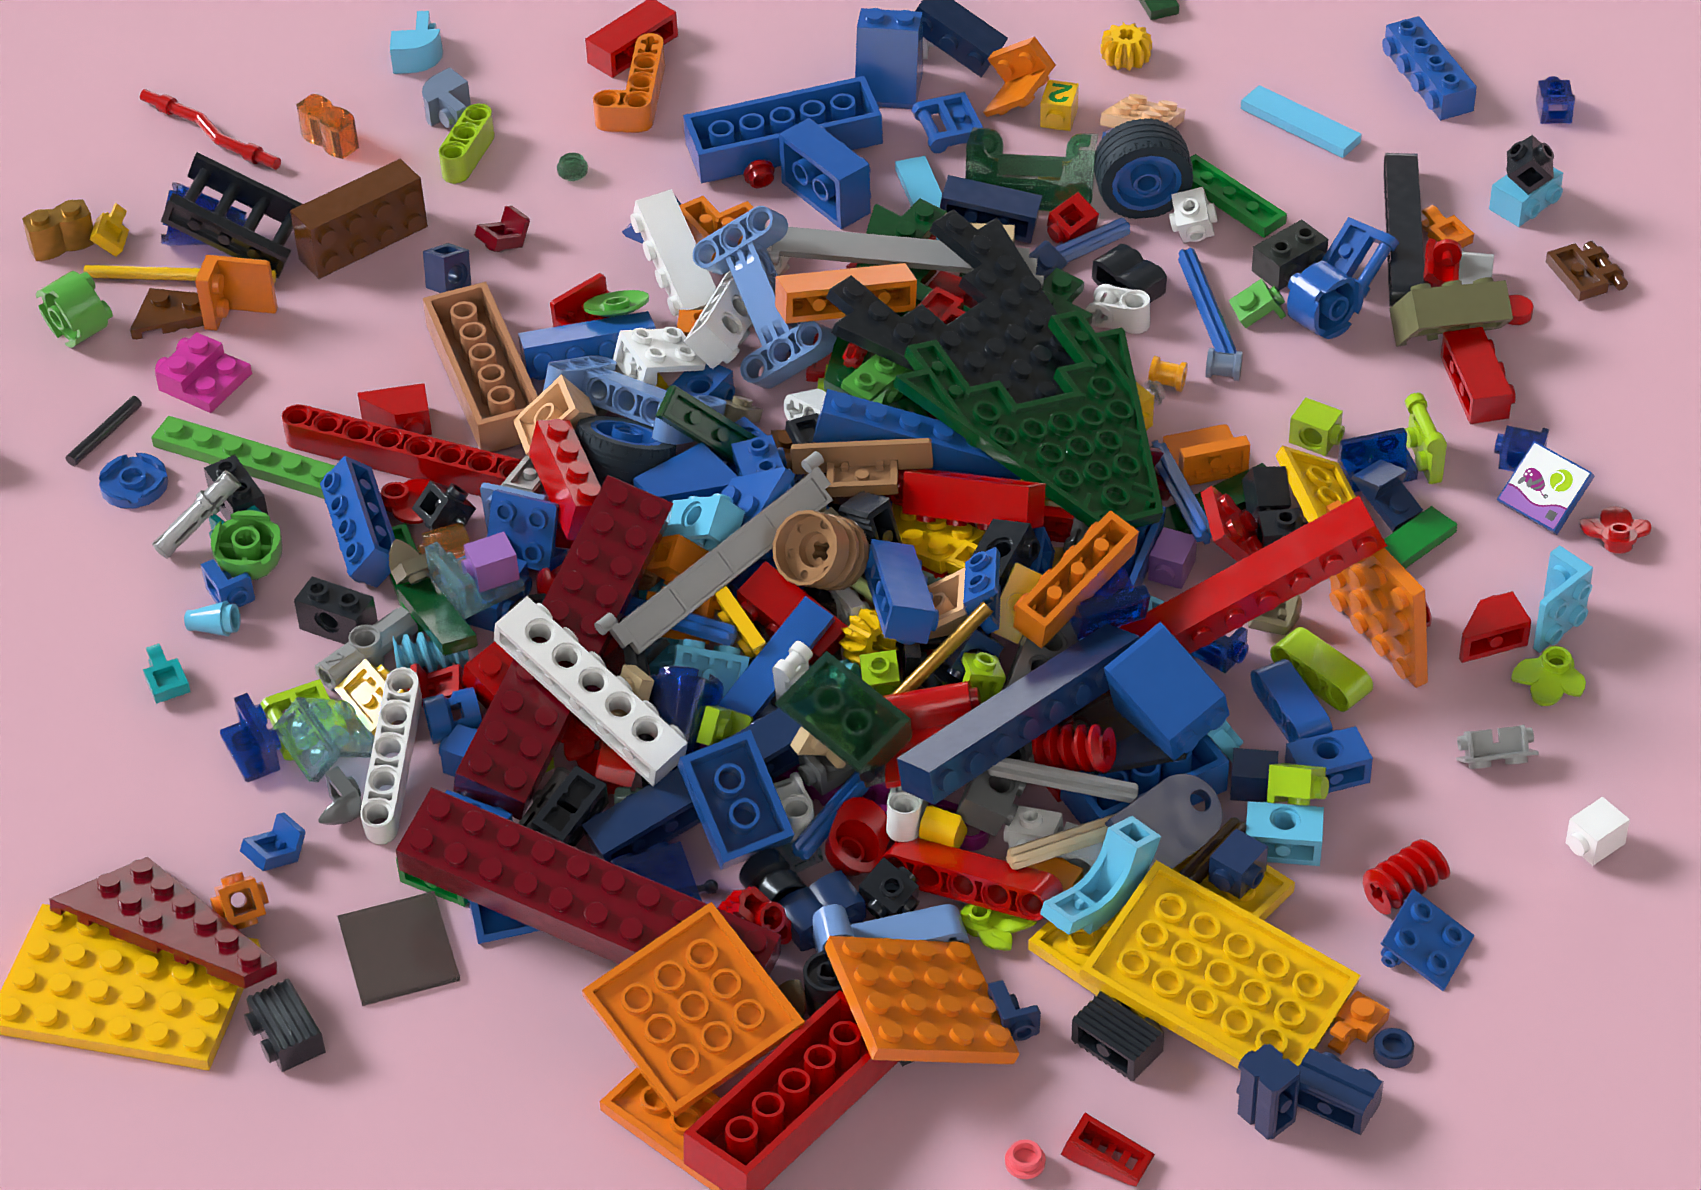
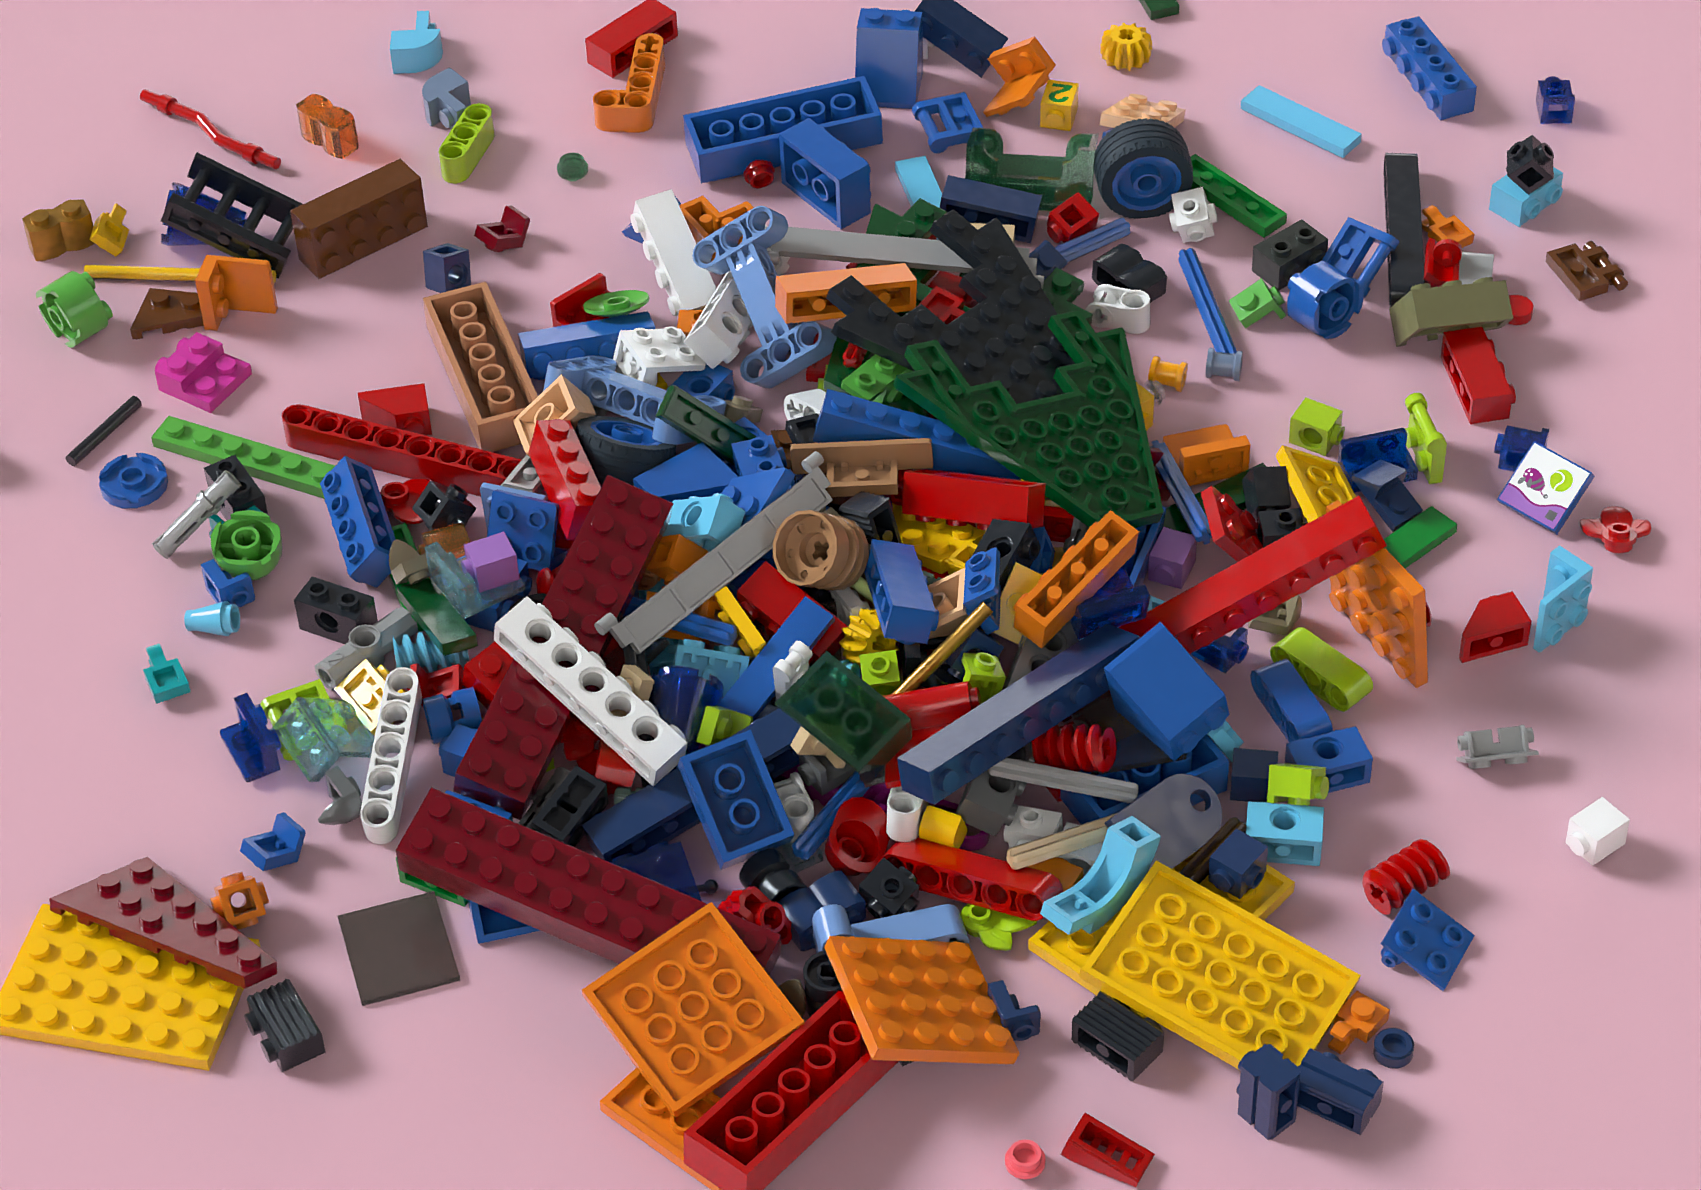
(1550, 676): lime plate -> none

